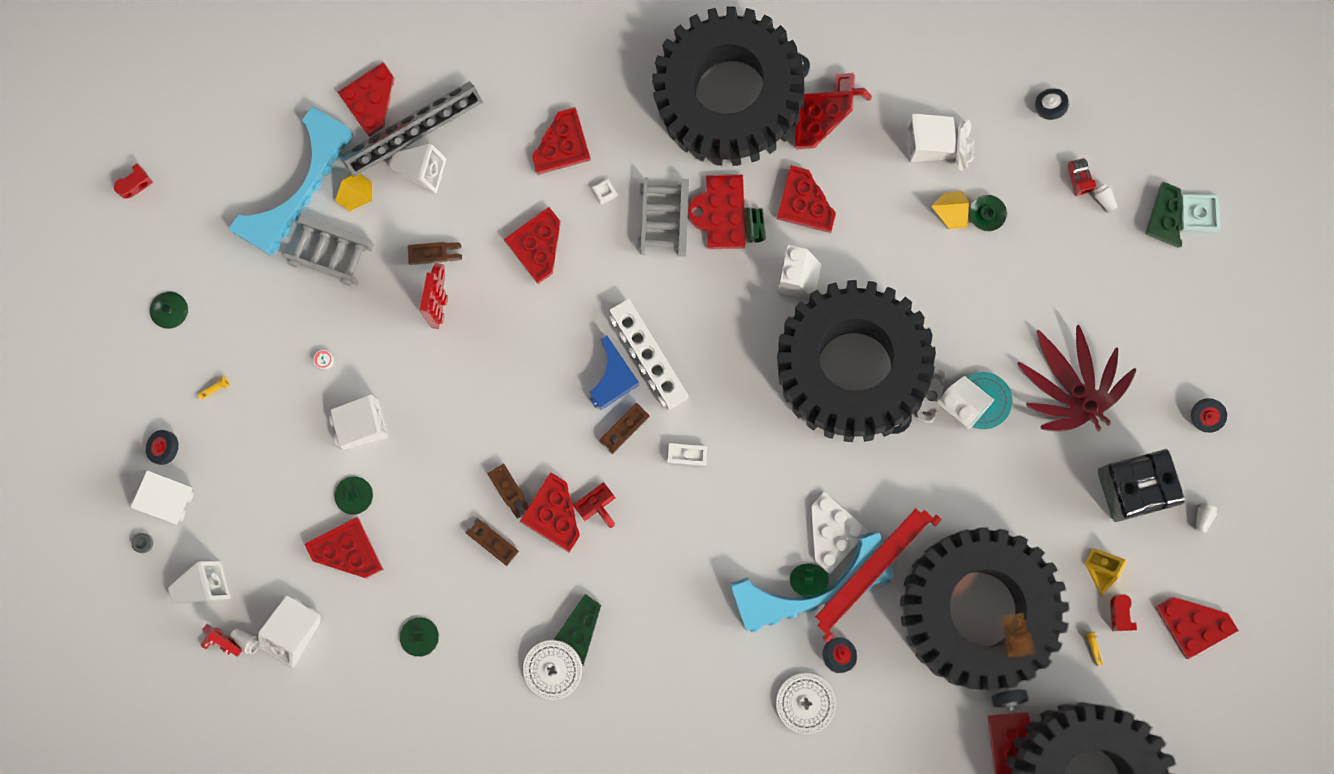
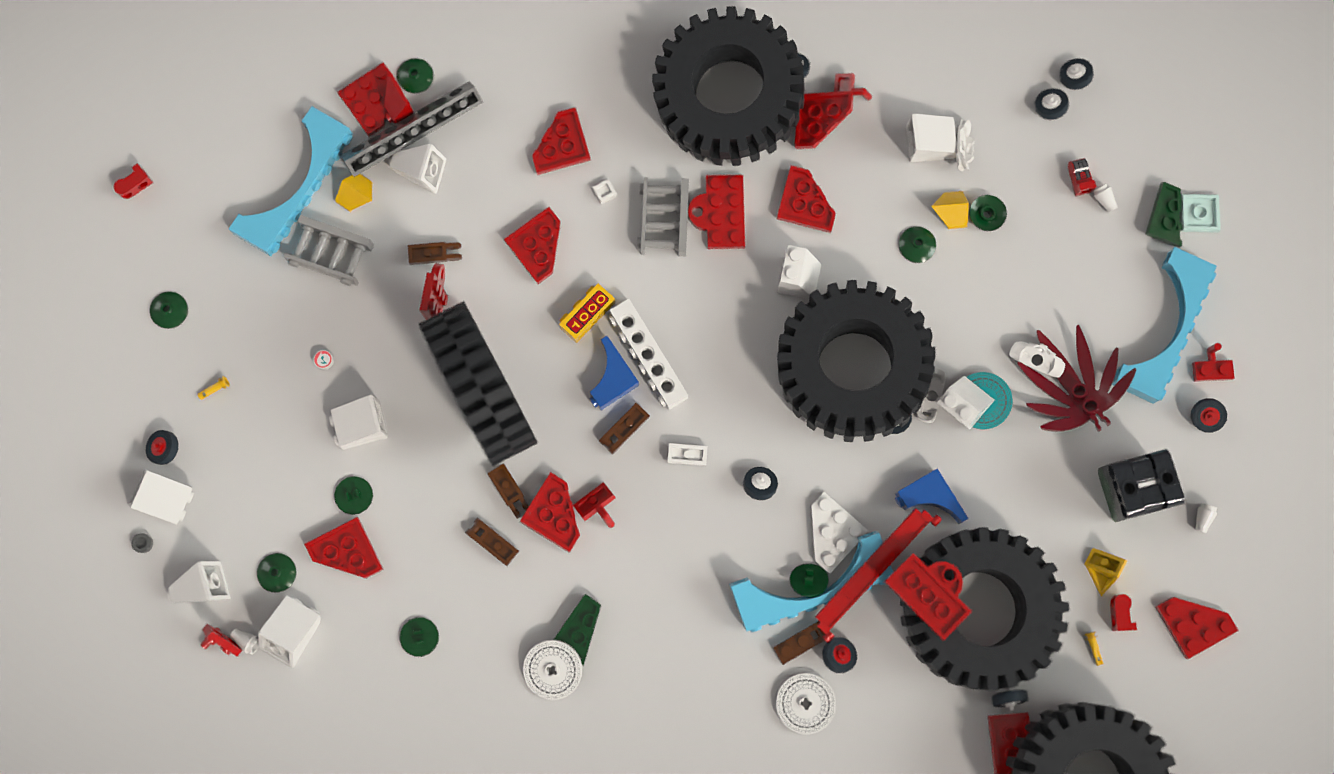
(285, 576): none -> dark green dish
(396, 102): none -> red slope
(418, 82): none -> dark green dish
(477, 383): none -> black tyre
(586, 312): none -> yellow brick
(755, 224): dark green arm -> none
(760, 483): none -> black wheel
(798, 643): none -> reddish brown plate
(913, 252): none -> dark green dish
(930, 593): none -> red plate
(931, 491): none -> blue arch
(1017, 636): clear orange arch -> none
(1051, 363): none -> white piece
(1076, 74): none -> black wheel
(1191, 279): none -> medium azure arch
(1212, 369): none -> red plate

